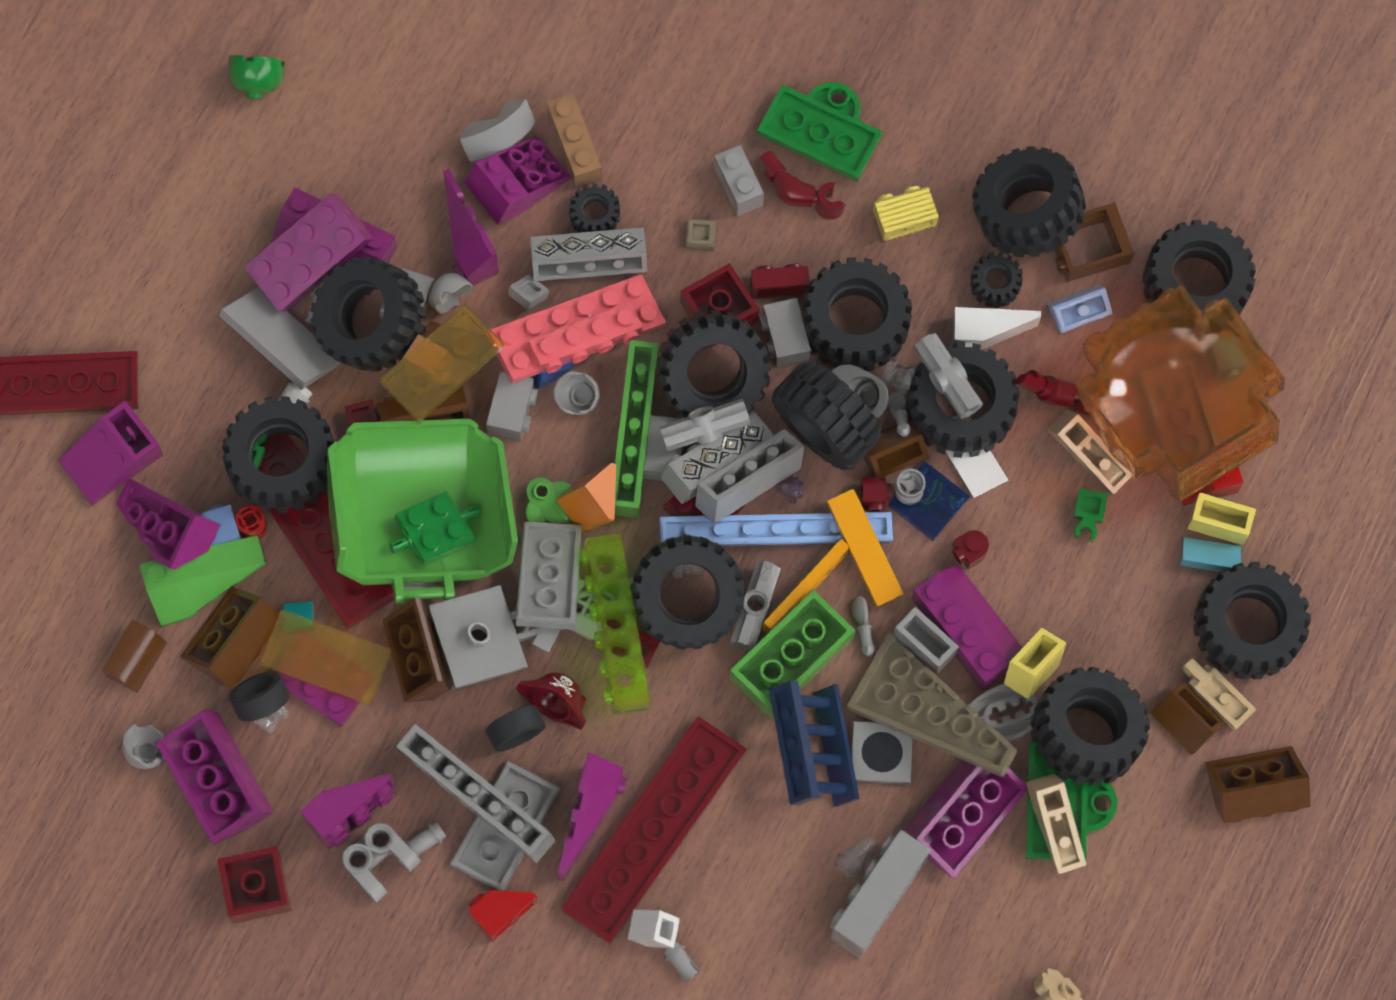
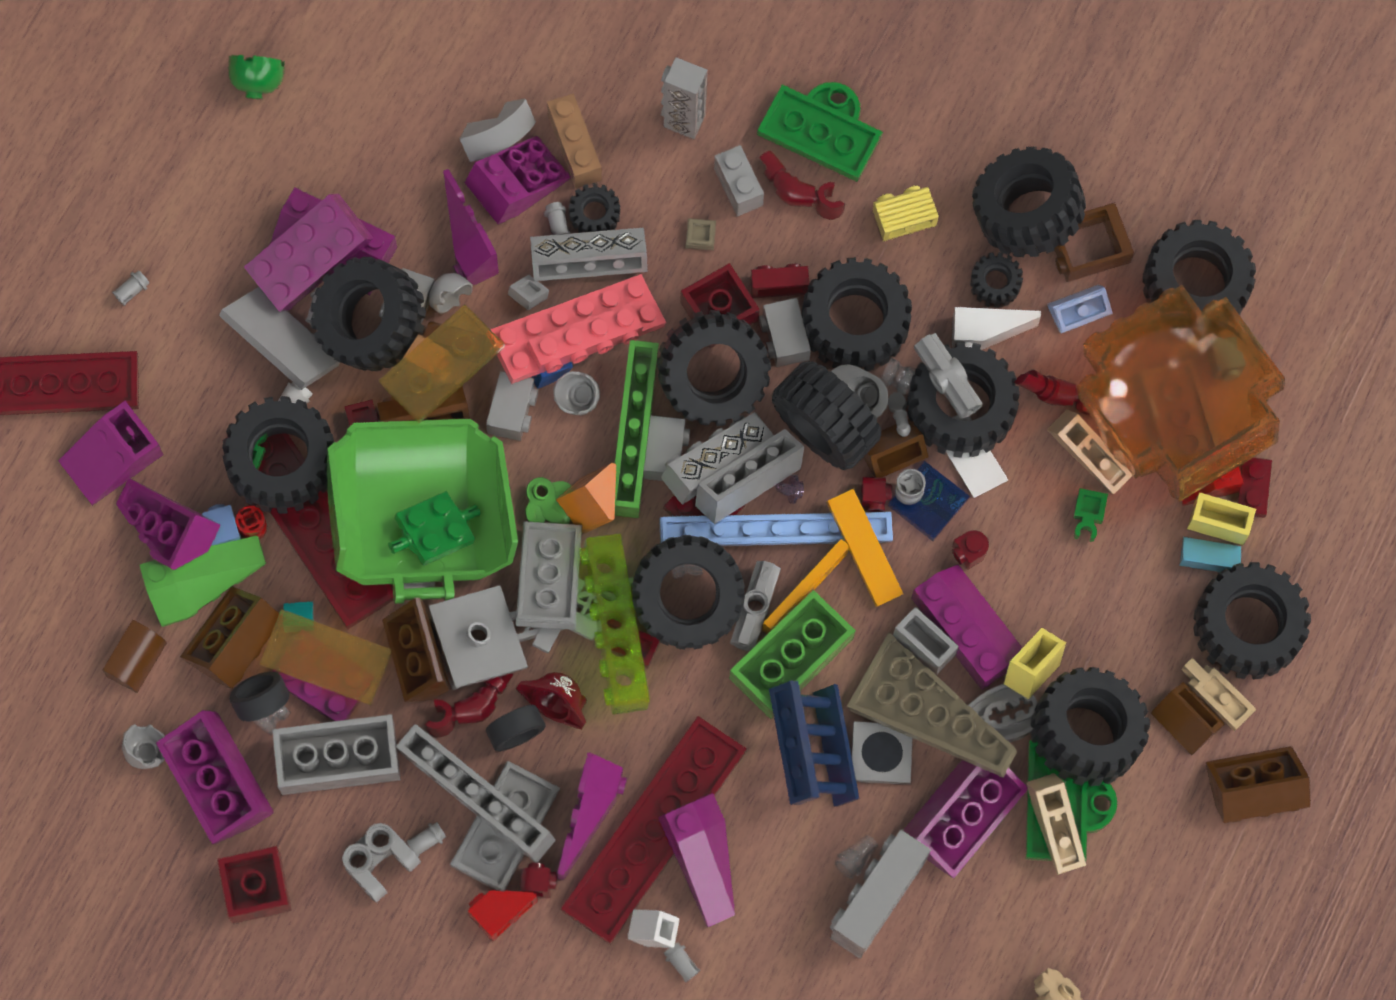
(131, 287): none -> light grey pin
(336, 754): none -> light grey brick
(344, 807): magenta slope -> none
(468, 710): none -> dark red piece
(538, 880): none -> dark red plate
(556, 218): none -> light grey pin
(684, 97): none -> light grey brick
(701, 849): none -> magenta wedge
(705, 424): light grey piece -> none
(860, 614): light grey piece -> none
(1256, 485): none -> dark red plate

